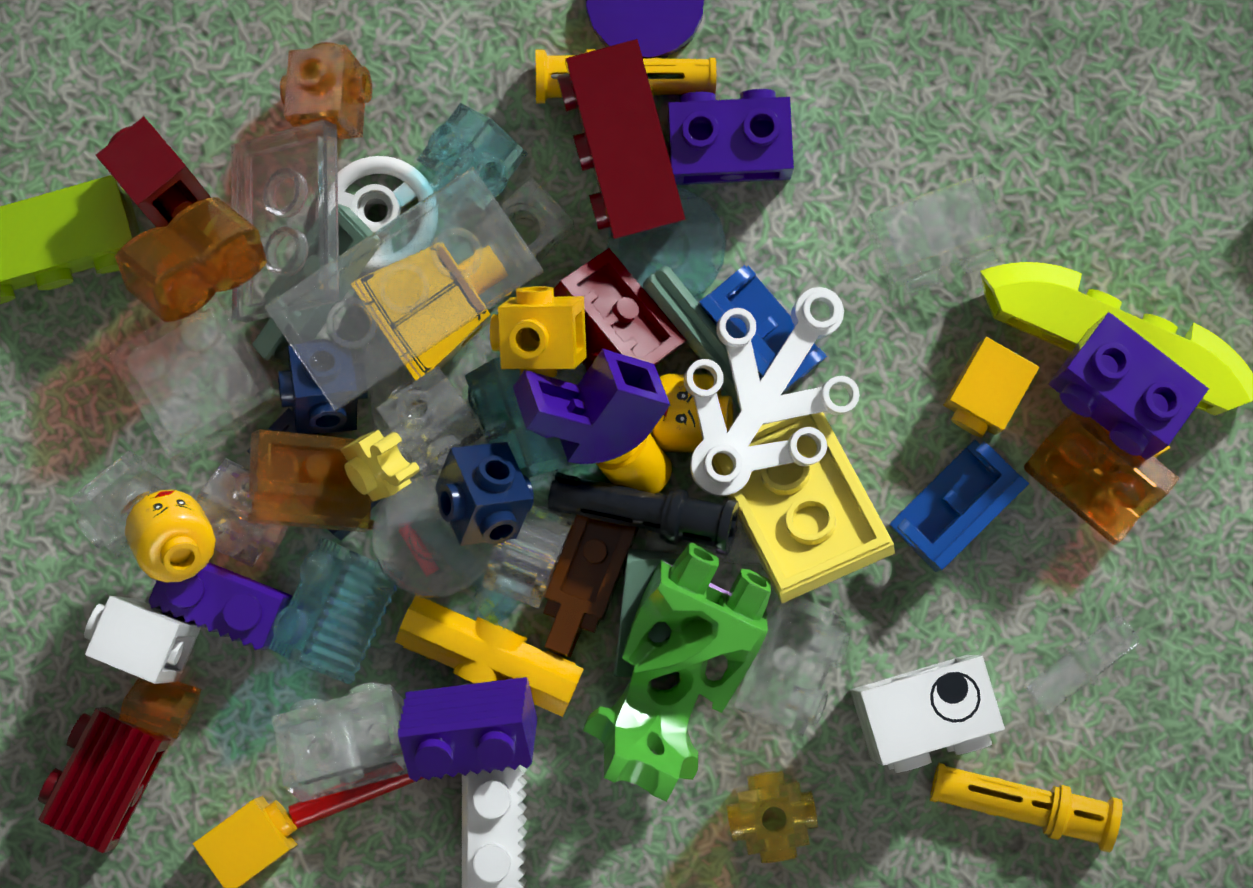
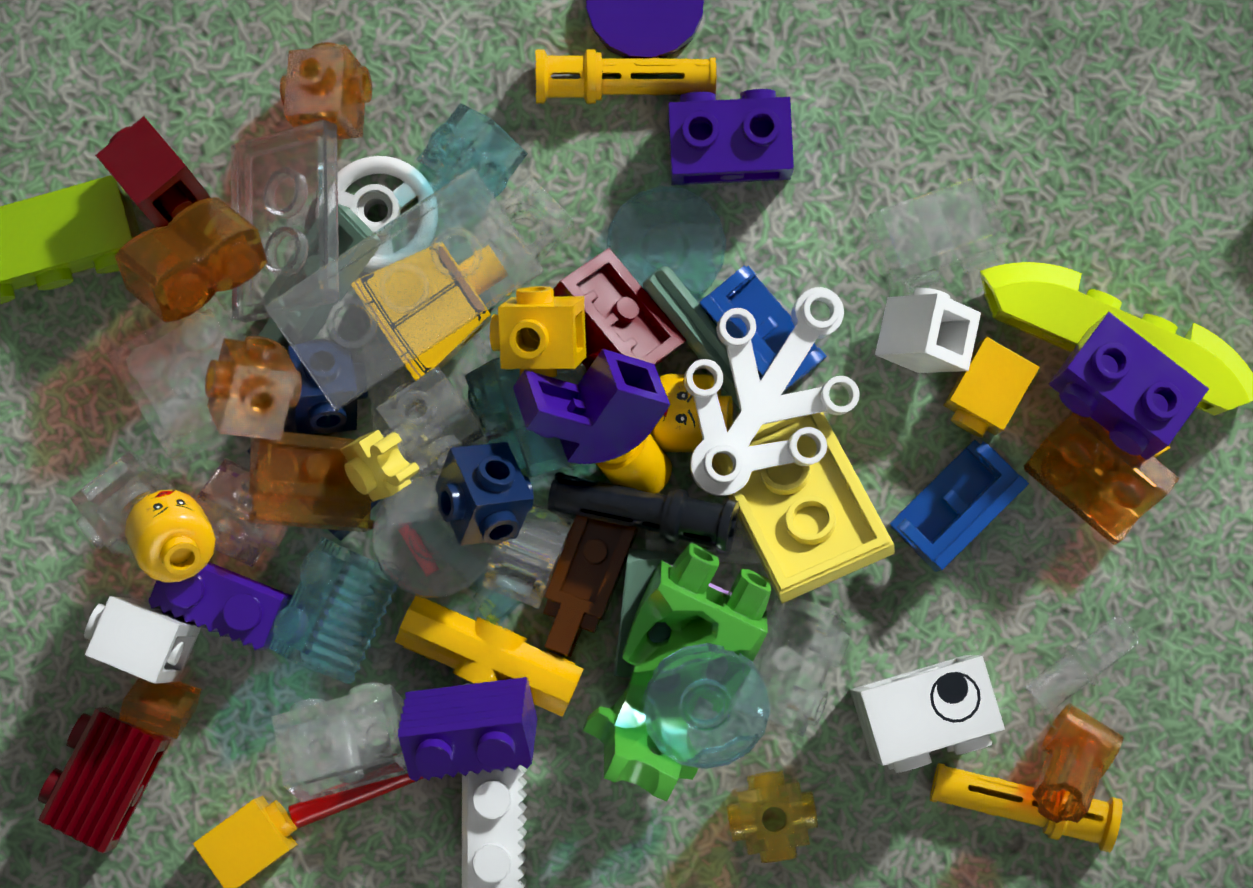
(252, 388): none -> clear orange brick
(621, 140): dark red brick -> none
(706, 706): none -> clear light blue tile
(928, 332): none -> white brick
(1075, 761): none -> clear orange piece

